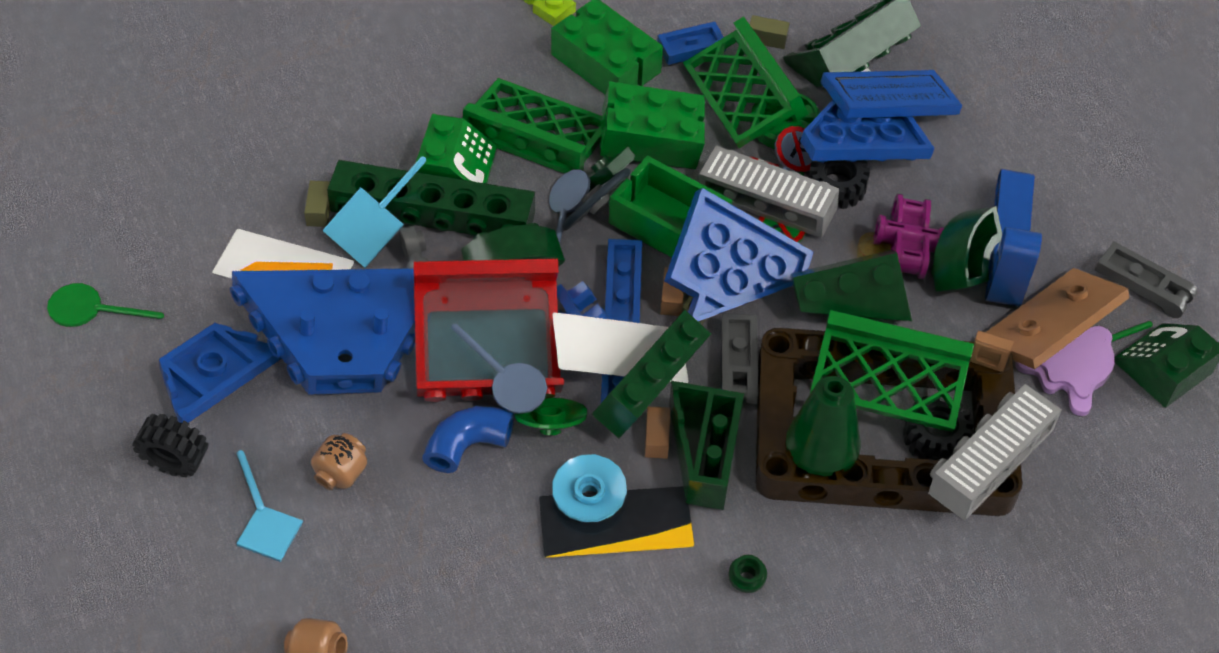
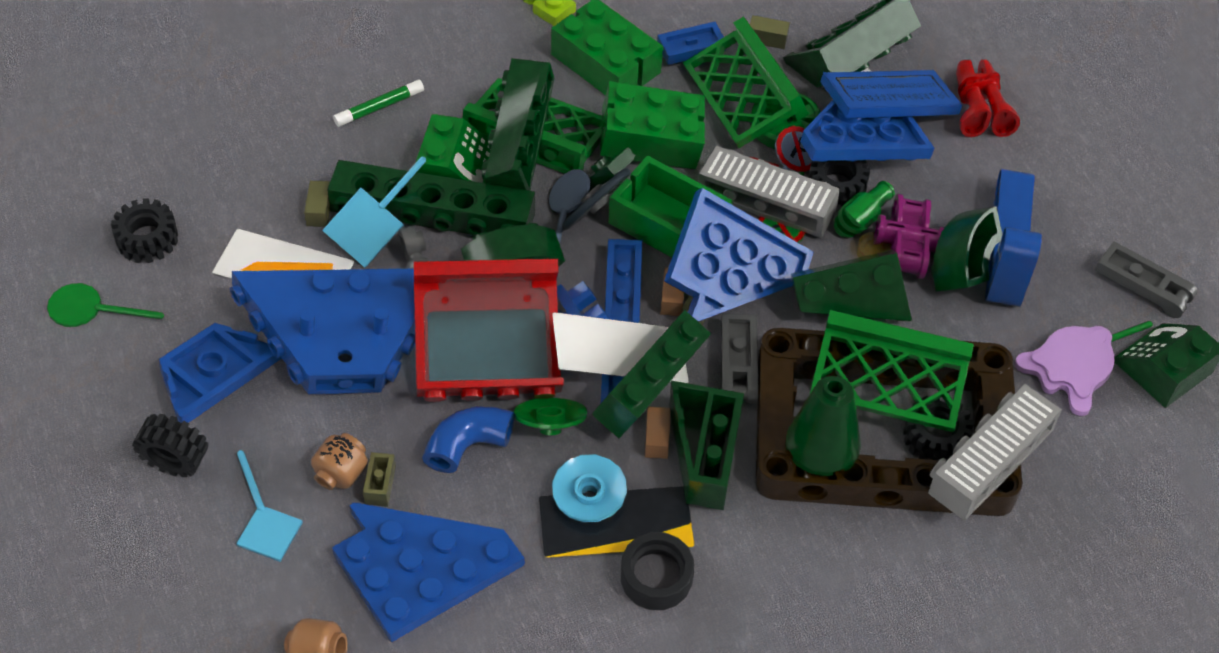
(144, 245): none -> black tyre
(378, 103): none -> green bar
(379, 479): none -> olive piece
(420, 564): none -> blue wing
(517, 386): sand blue piece -> none
(519, 124): none -> dark green wedge
(662, 544): none -> black tyre
(748, 564): dark green plate -> none
(862, 210): none -> green arm
(973, 91): none -> red piece
(991, 351): medium nougat tile -> none
(1058, 316): medium nougat plate -> none

